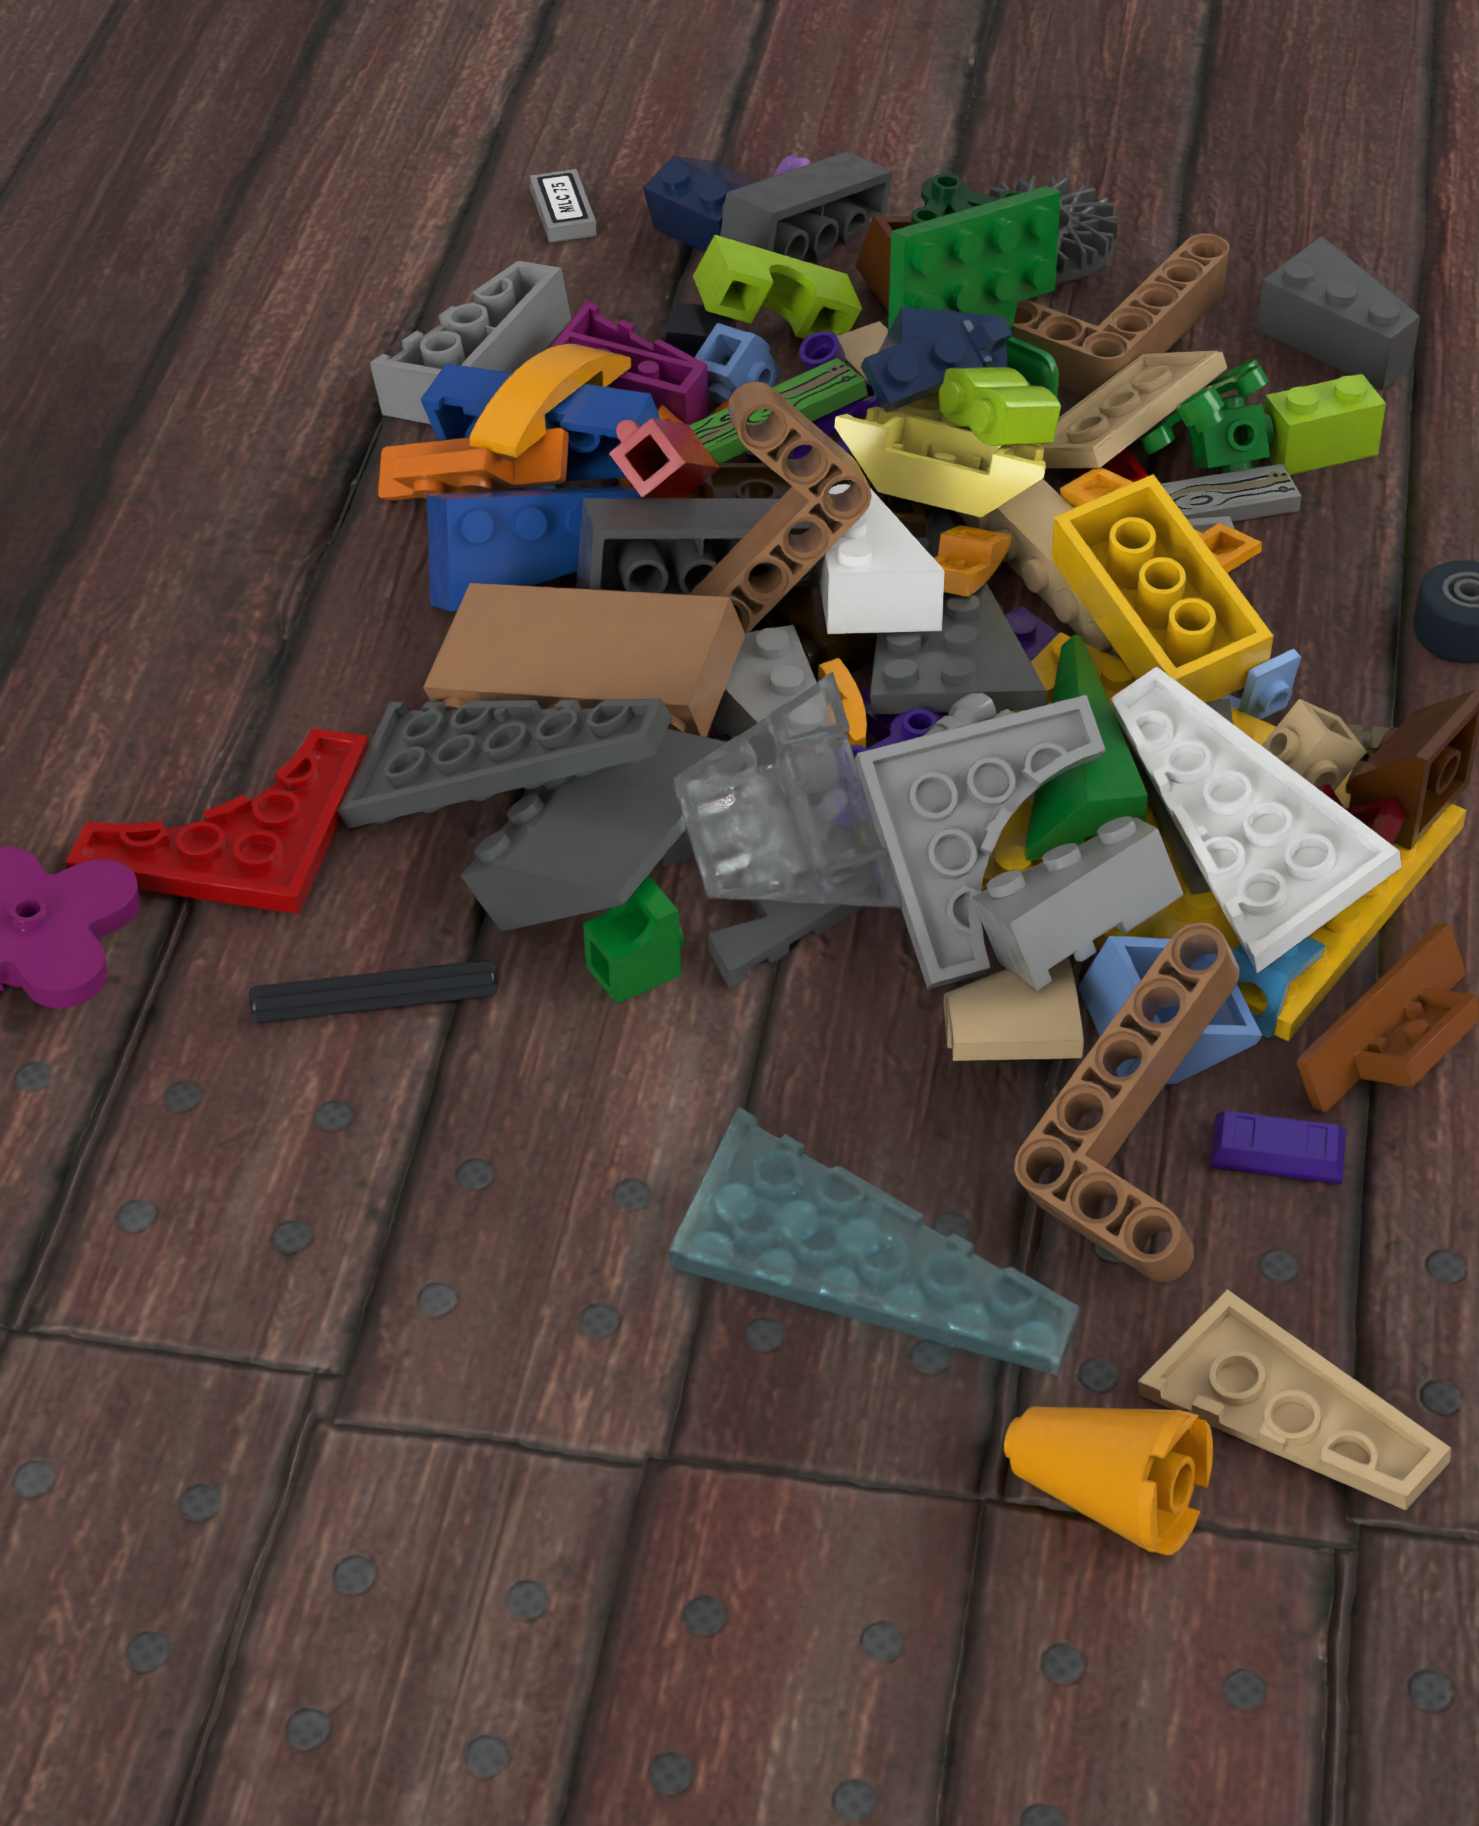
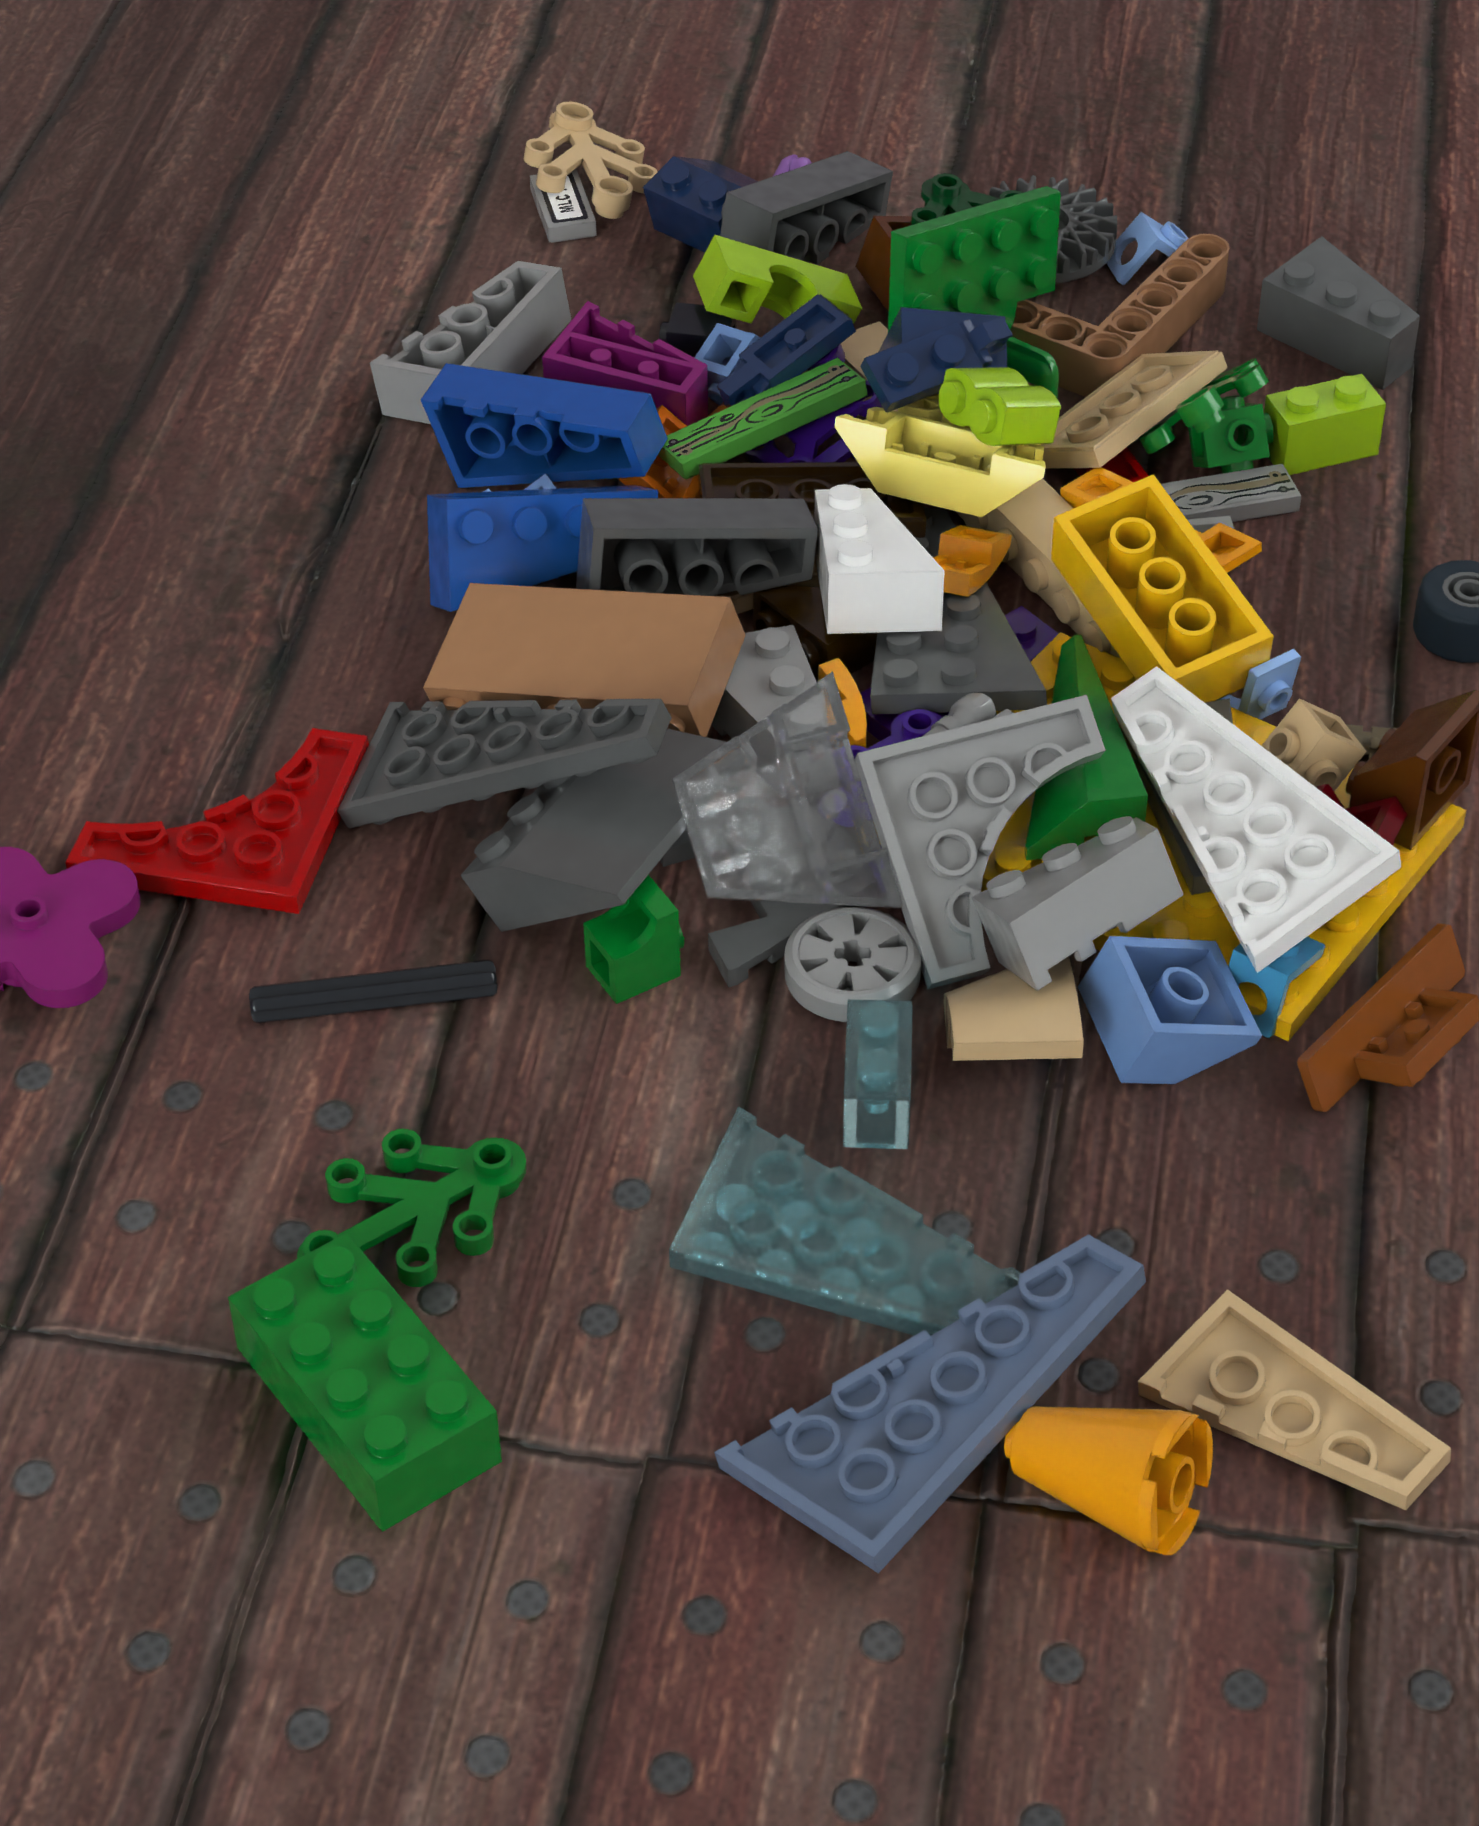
(365, 1381): none -> green brick
(457, 467): orange bracket -> none
(486, 1169): none -> green plant
(518, 409): light orange slope -> none
(575, 125): none -> tan plant
(662, 458): red brick -> none
(787, 350): none -> dark blue hinge
(805, 501): medium nougat beam -> none
(825, 943): none -> light grey wheel
(877, 1074): none -> clear light blue brick
(927, 1412): none -> sand blue wing
(1123, 1104): medium nougat beam -> none
(1149, 236): none -> light blue bracket
(1278, 1146): dark purple tile -> none

